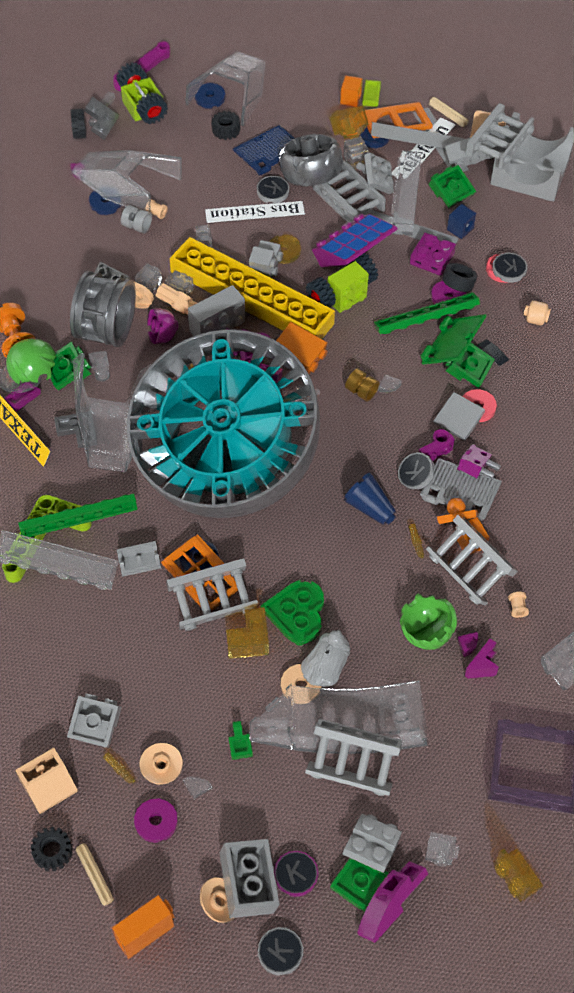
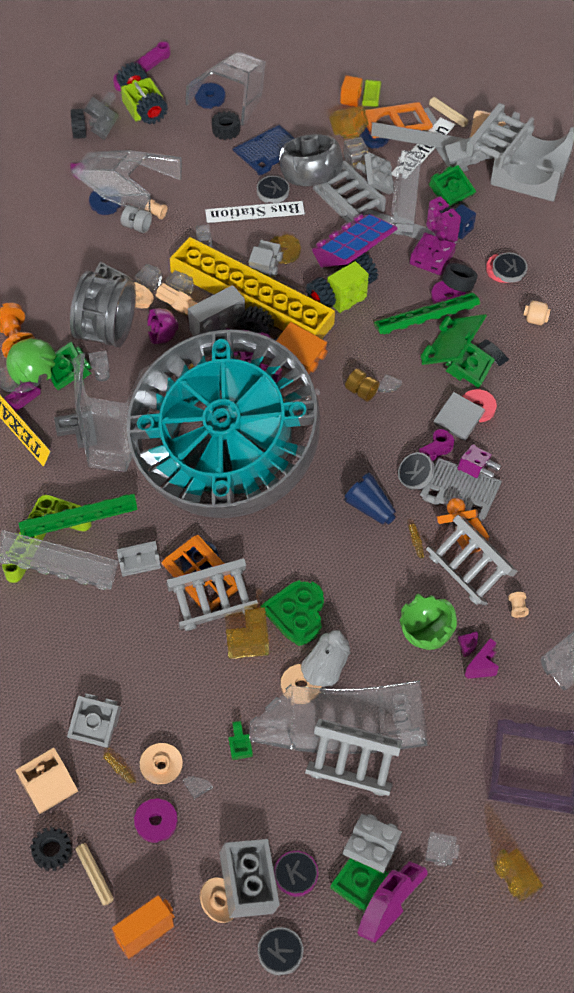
(256, 320): none -> black tyre
(443, 220): none -> magenta piece

